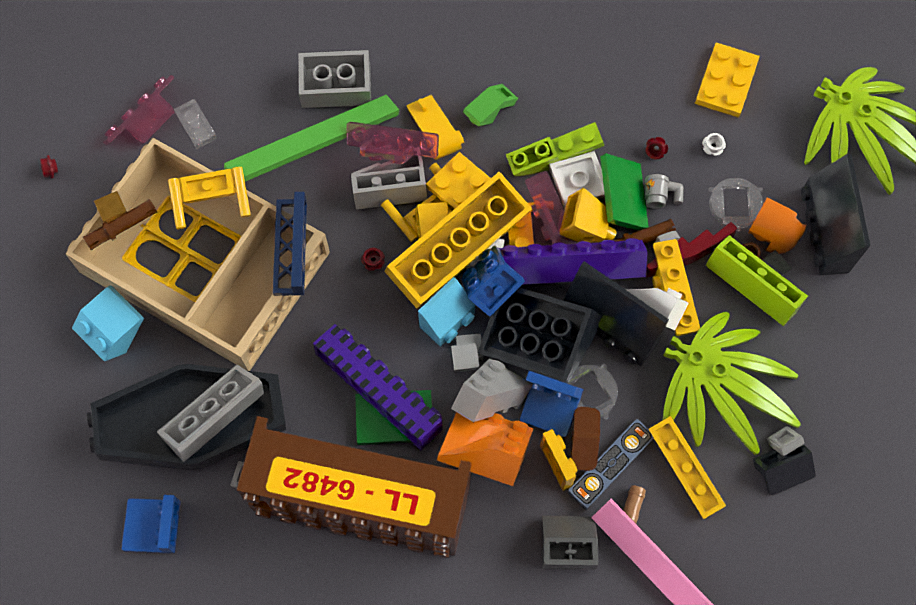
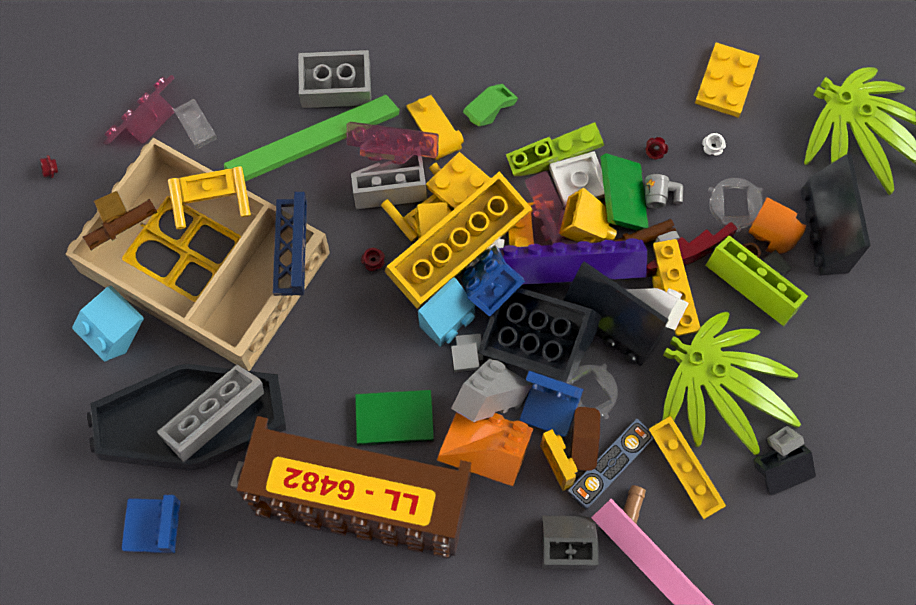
(378, 386): dark purple brick -> none

